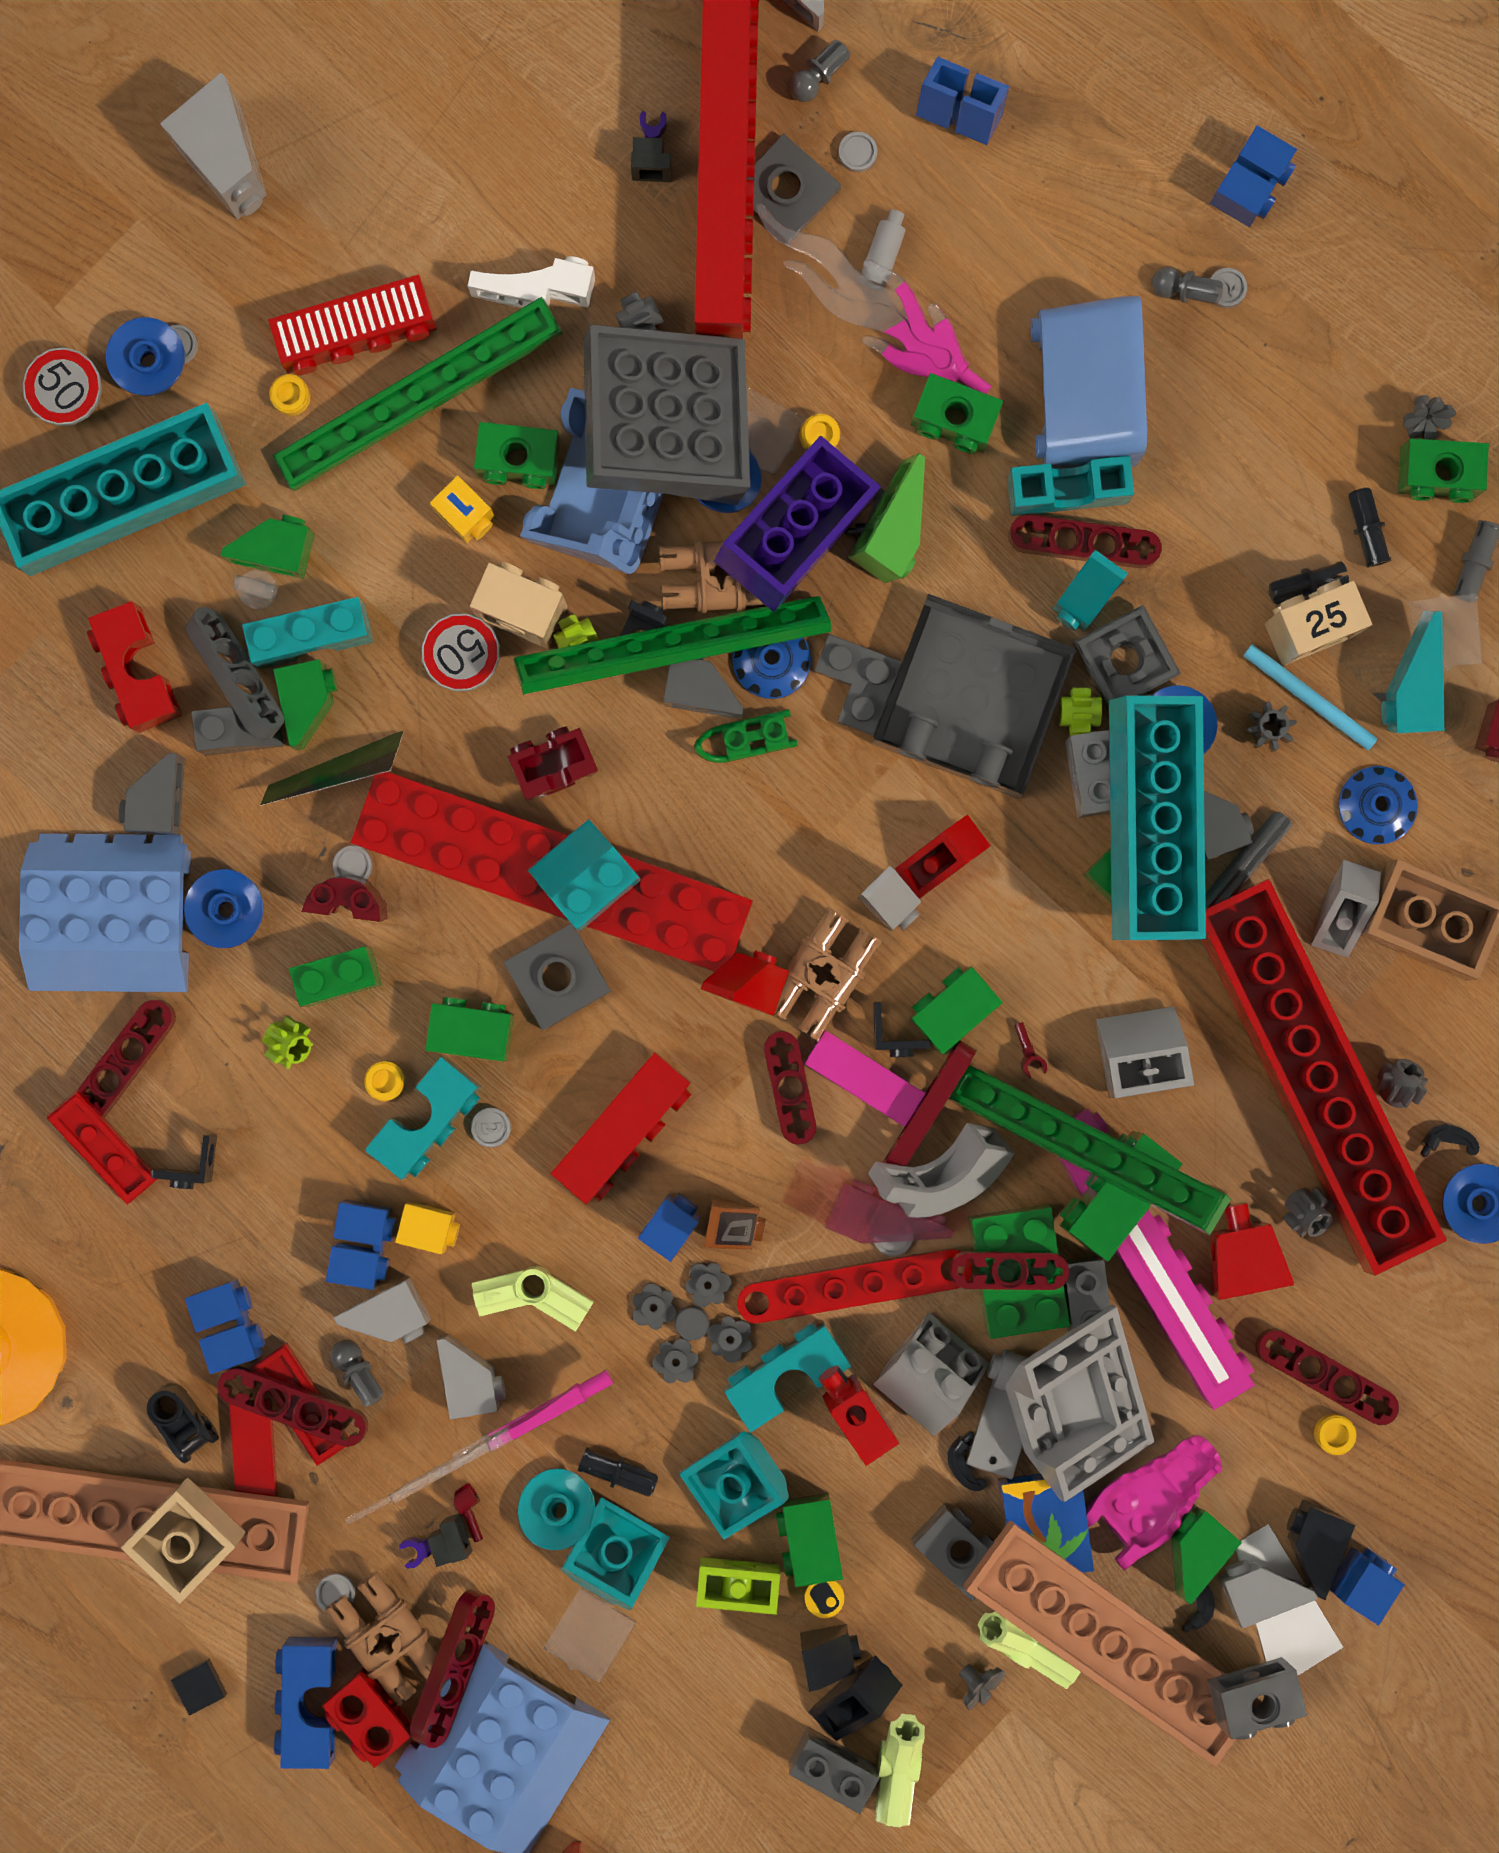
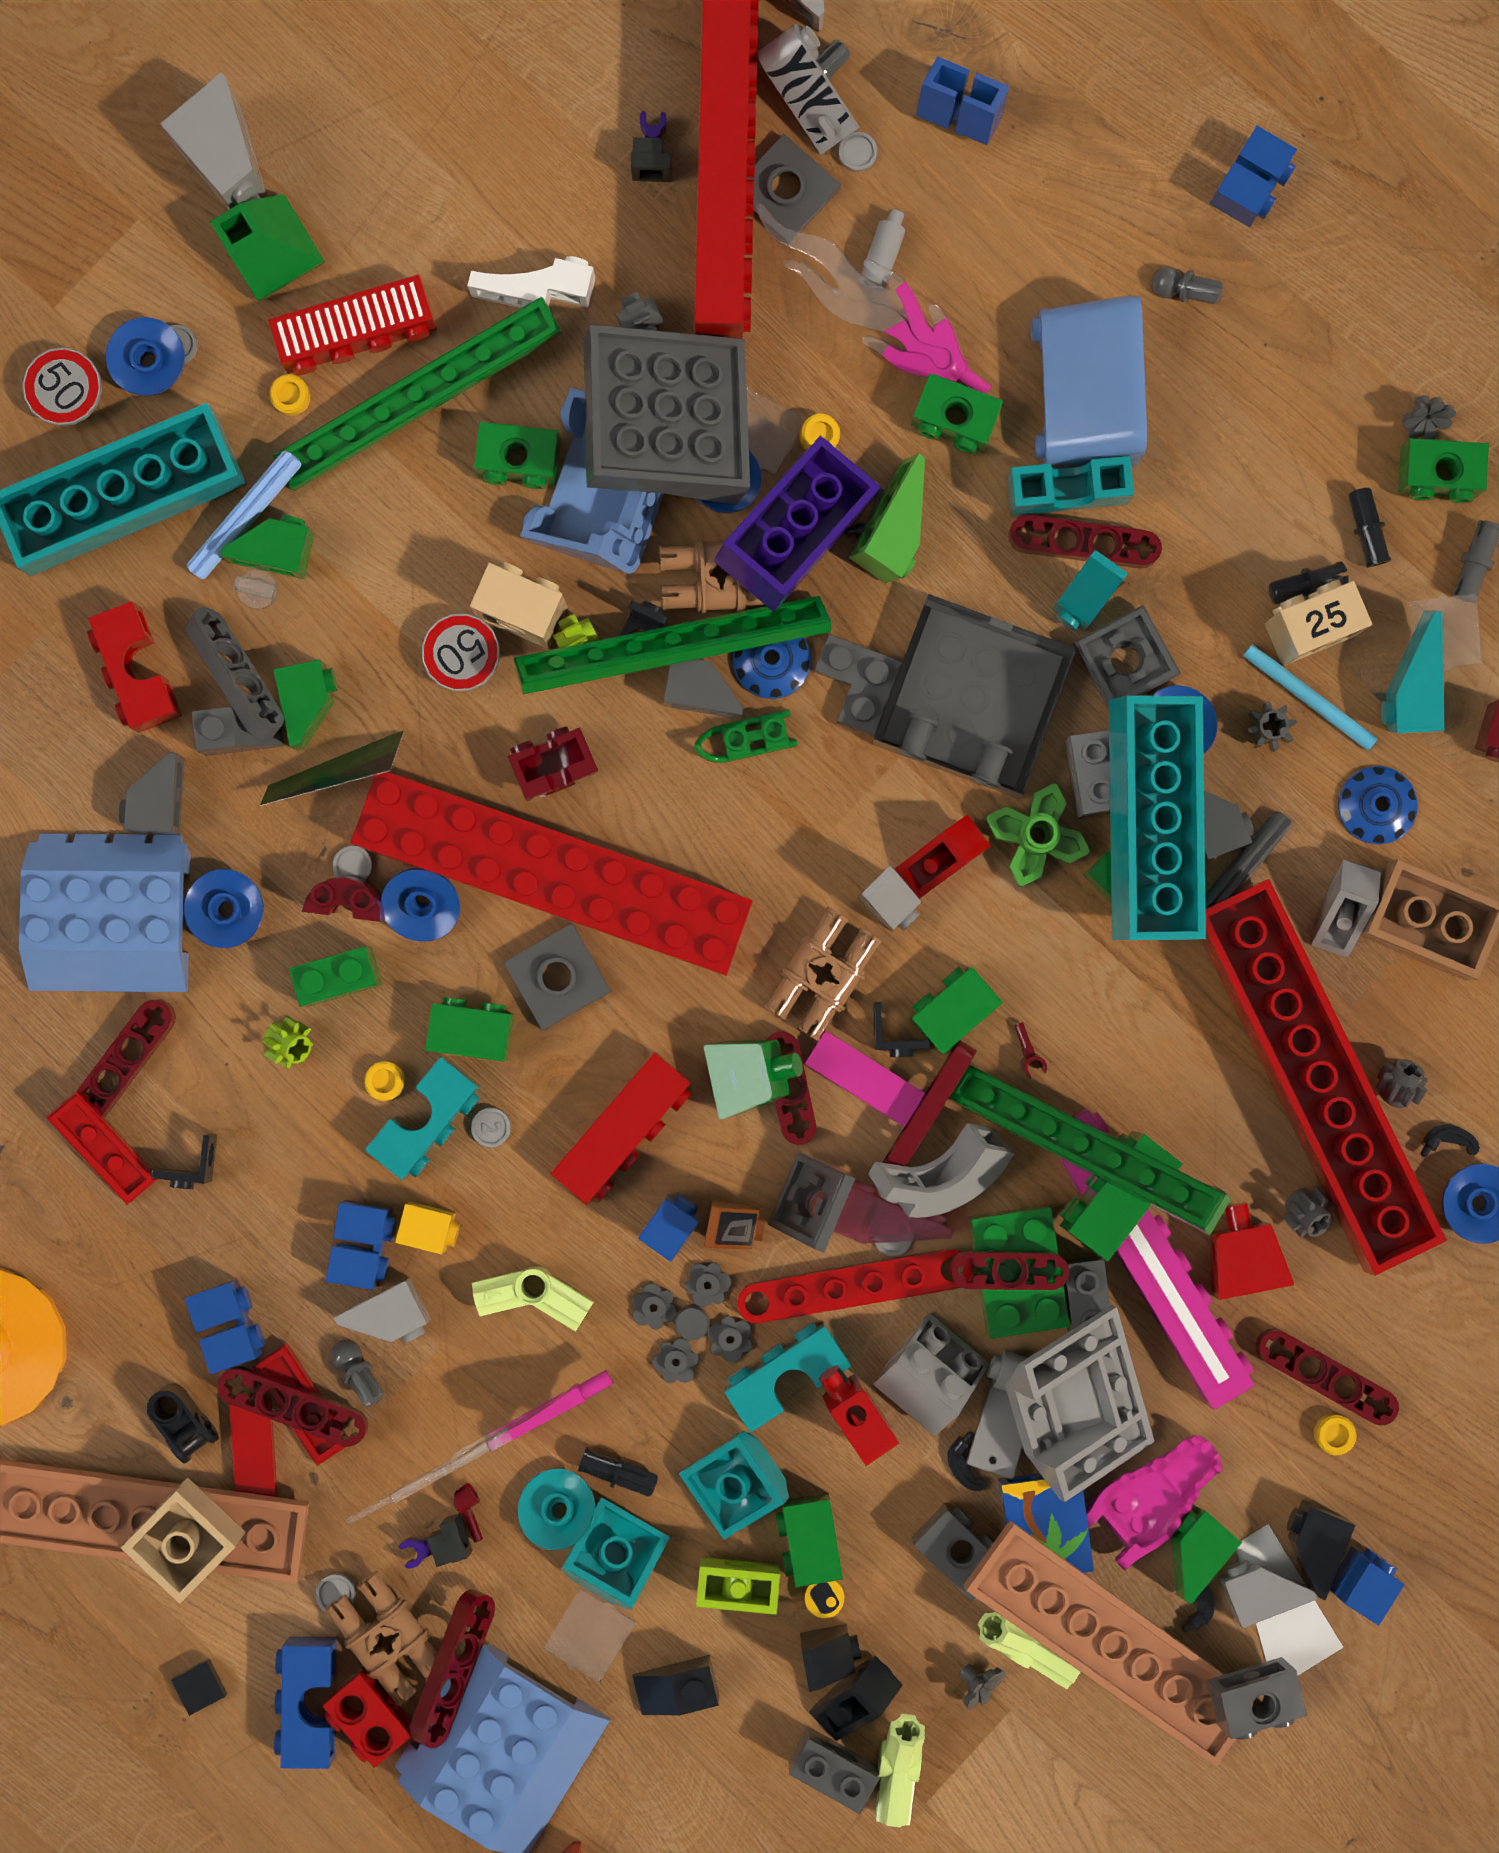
(244, 513): none -> light blue axle
(267, 243): none -> green slope
(322, 627): teal arch -> none
(417, 919): none -> blue dish
(463, 510): yellow brick -> none
(468, 1380): light grey slope -> none
(584, 875): teal slope -> none
(677, 1688): none -> black slope
(749, 981): red slope -> none
(749, 1074): none -> torso
(793, 1209): none -> dark grey piece
(805, 88): none -> light grey door
(1044, 815): none -> bright green plant
(1080, 711): lime gear -> none
(1144, 1052): light grey slope -> none
(1233, 287): light grey piece -> none

